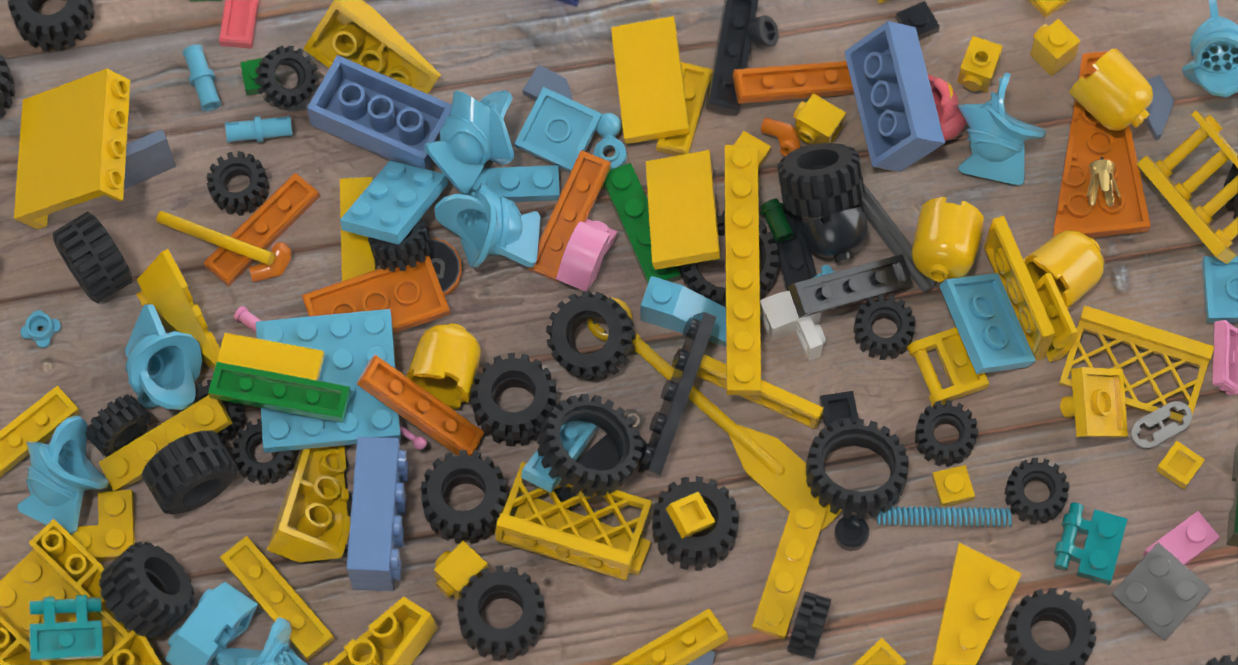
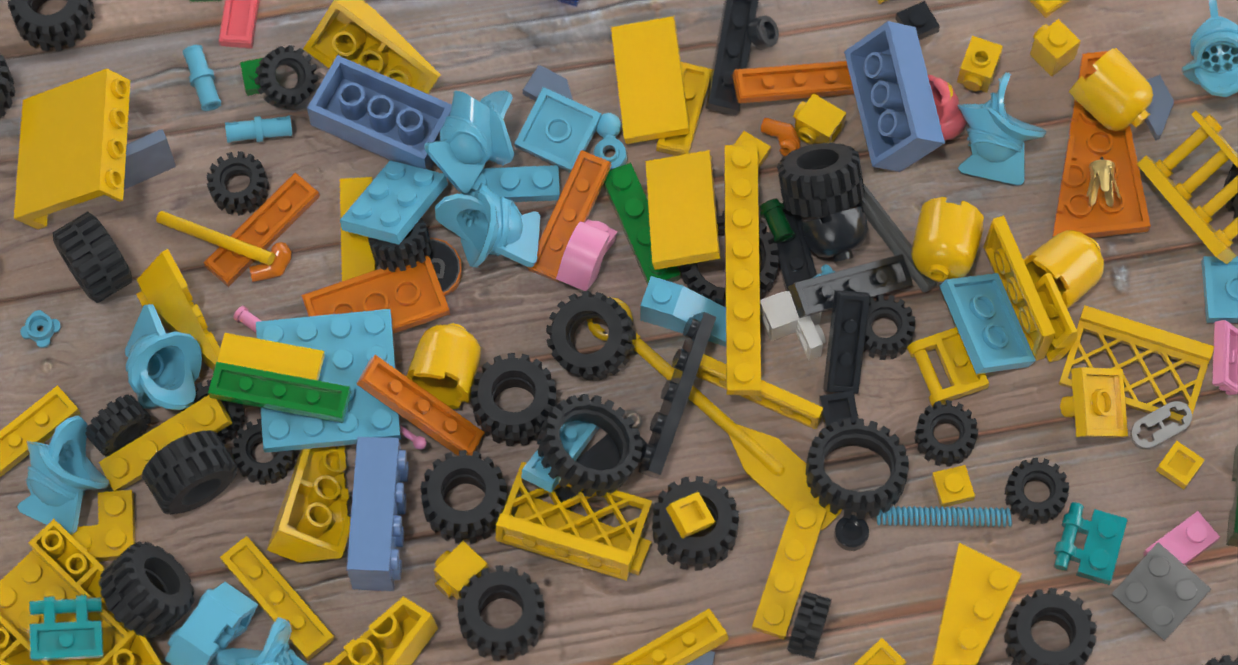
(846, 341): none -> black tile

